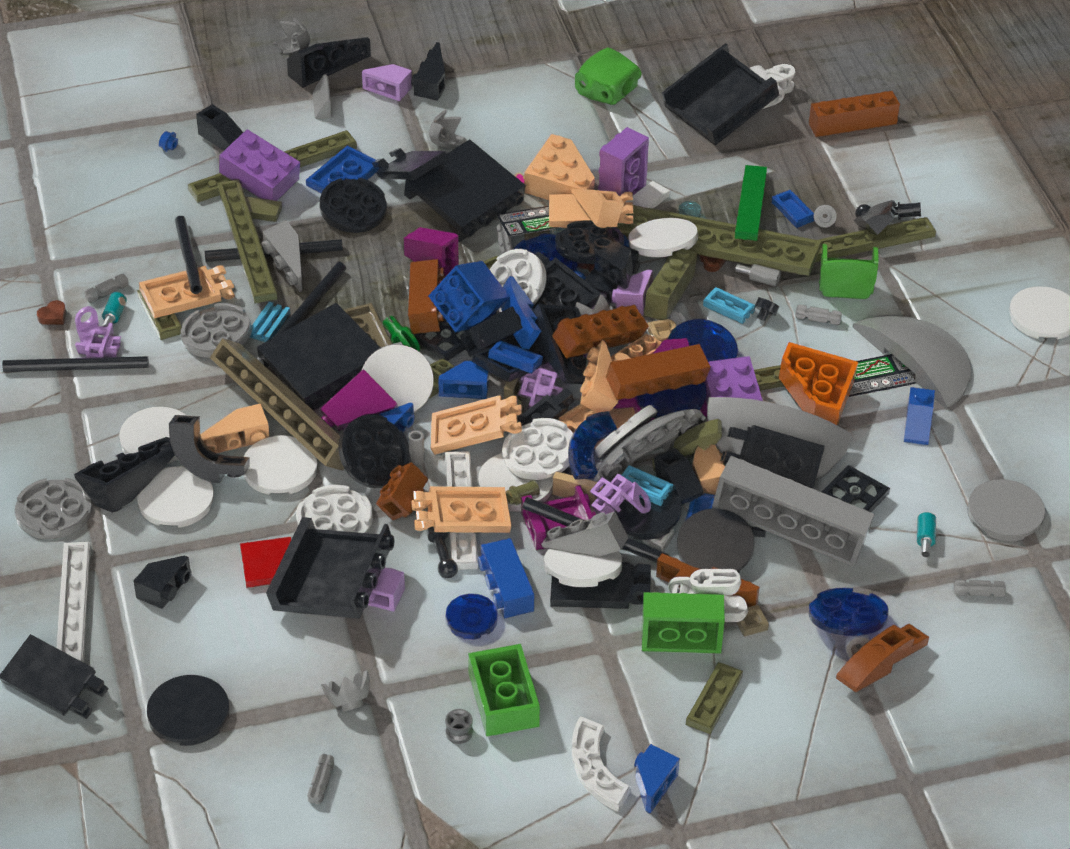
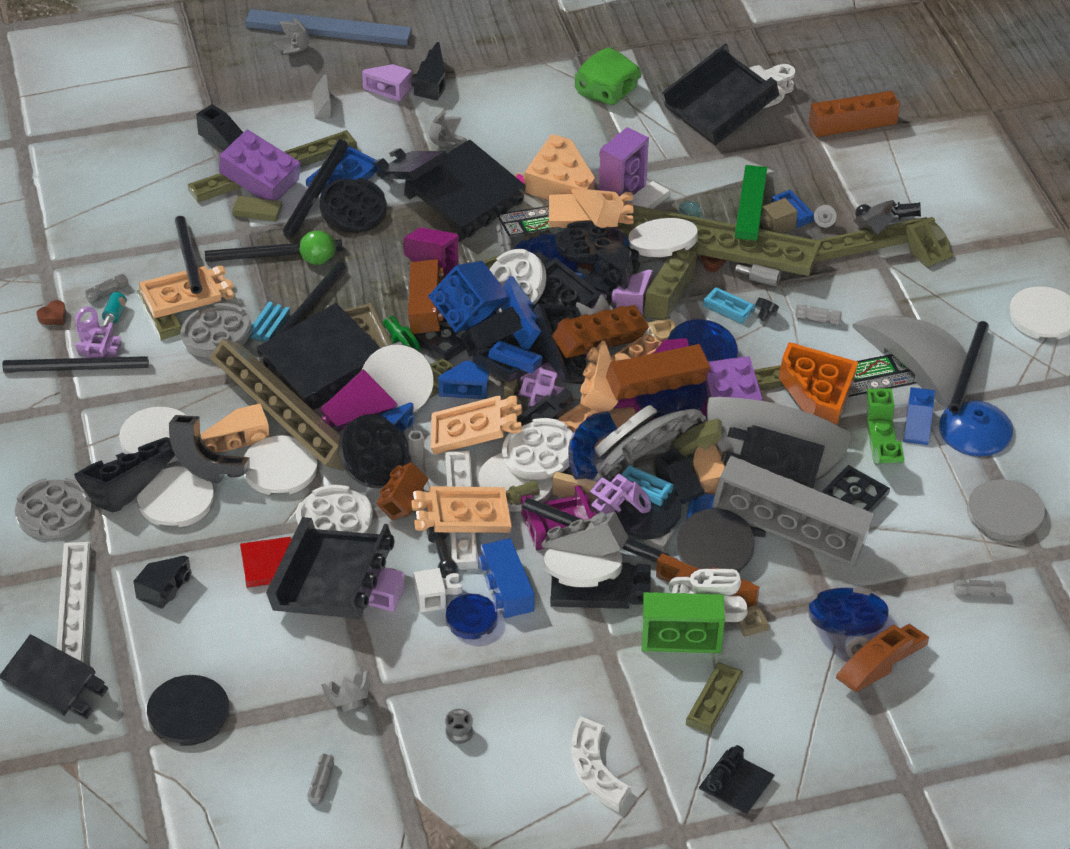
(168, 141): blue plate -> none
(247, 241): olive tile -> none
(283, 245): light grey slope -> none
(315, 188): none -> black axle
(317, 247): none -> bright green hair
(326, 59): black wedge -> none
(332, 27): none -> sand blue tile
(432, 590): none -> white brick
(503, 690): bright green brick -> none
(655, 774): blue slope -> none
(736, 780): none -> black hinge
(779, 216): none -> dark tan brick
(848, 276): bright green piece -> none
(881, 428): none -> bright green slope
(926, 532): teal piece -> none
(928, 242): none -> olive slope
(968, 367): none -> black piece
(976, 429): none -> blue dish

